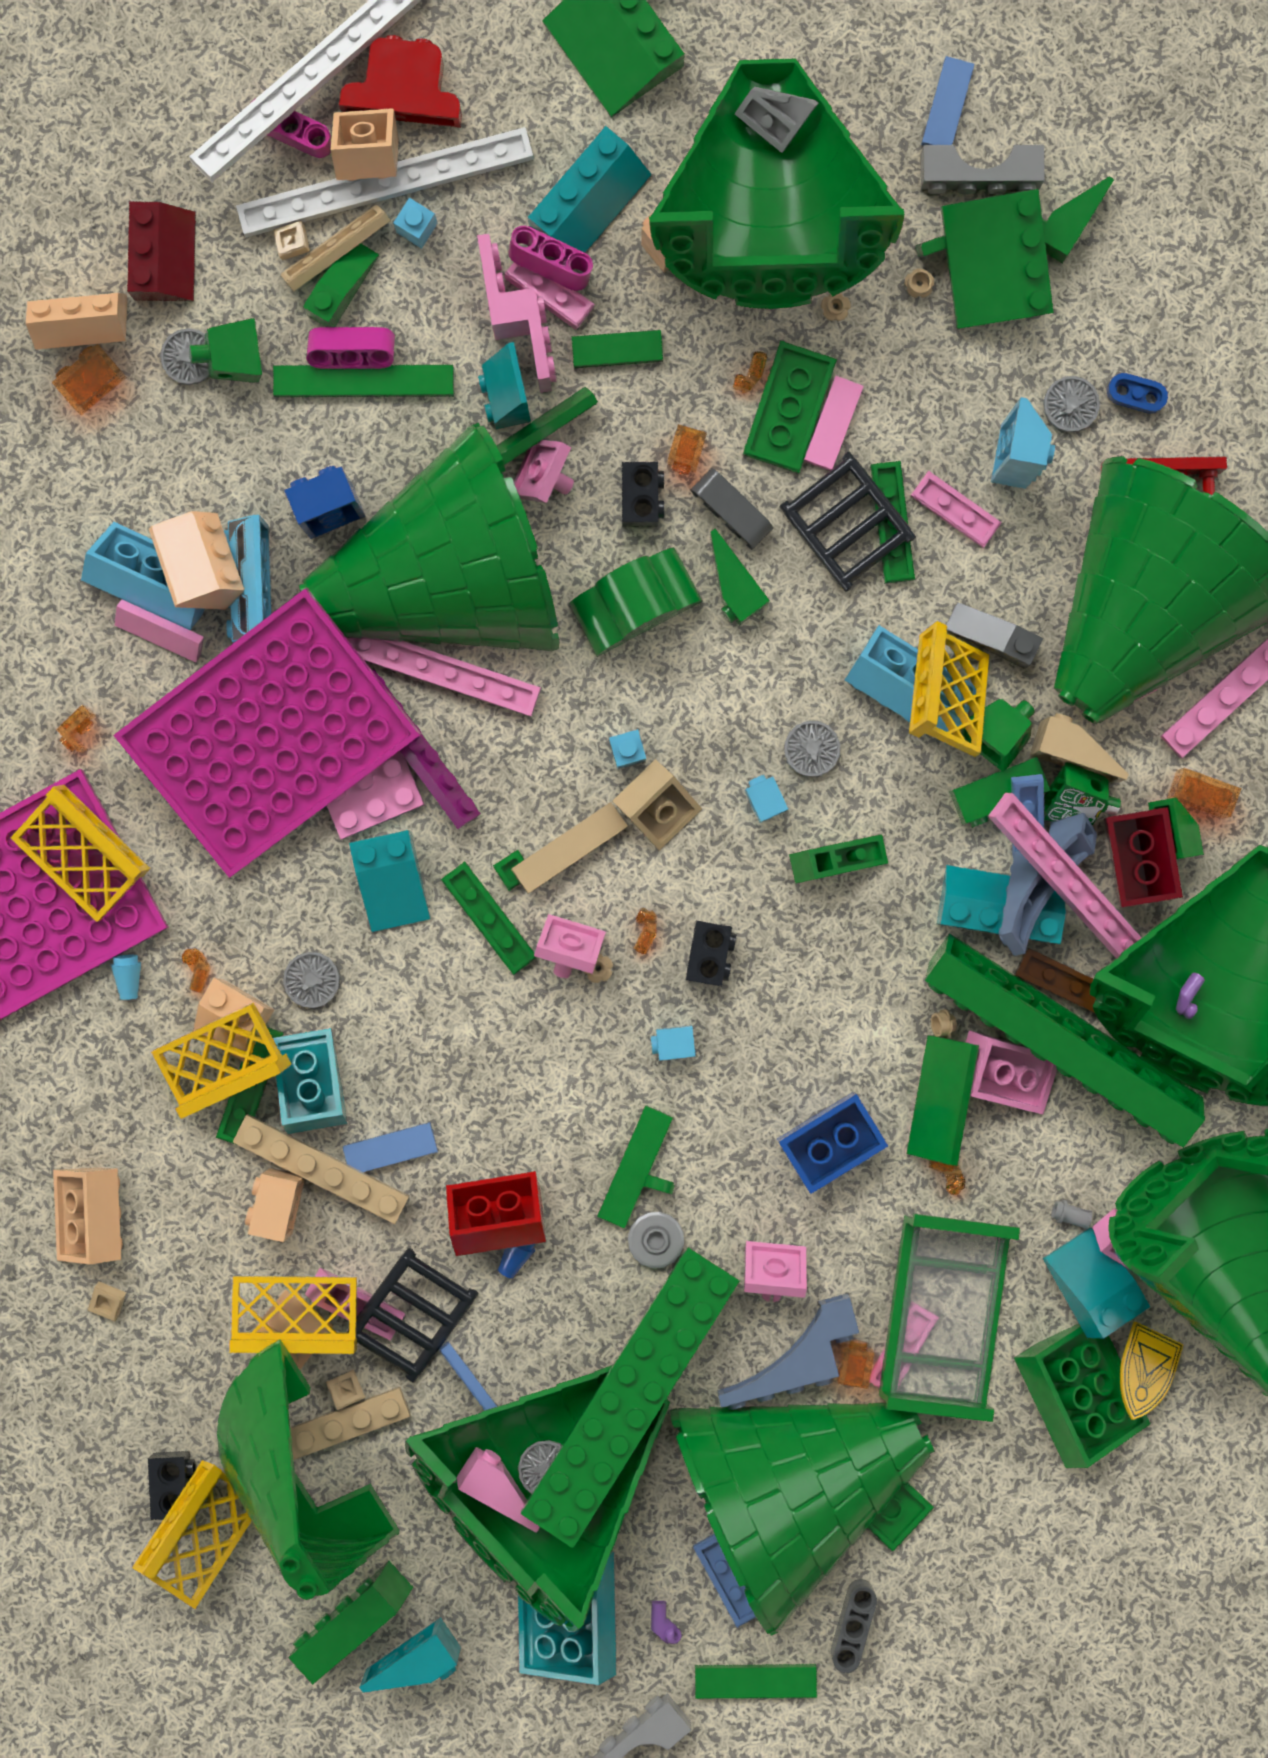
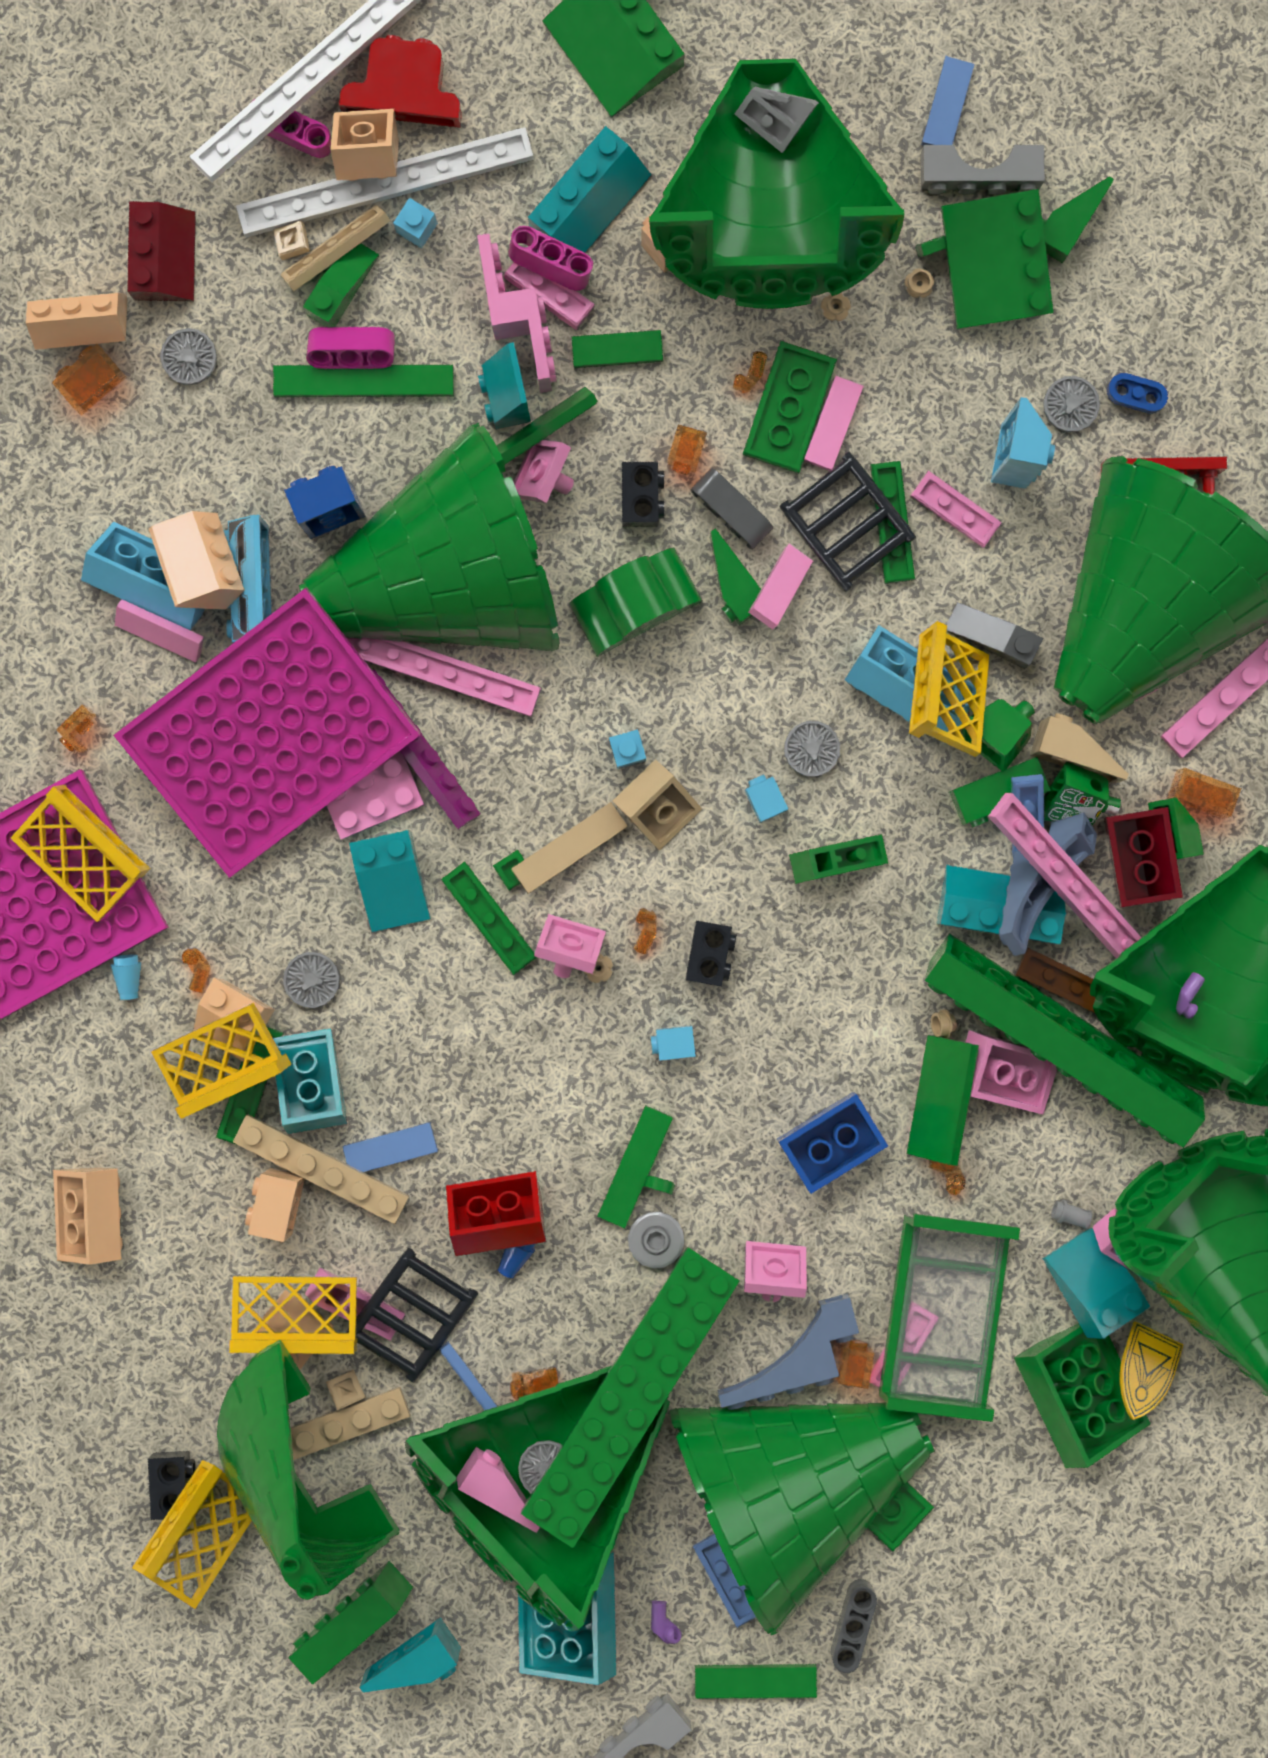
(106, 1301): tan tile -> none
(230, 352): green torso -> none
(533, 1381): none -> clear orange bracket
(780, 586): none -> bright pink tile

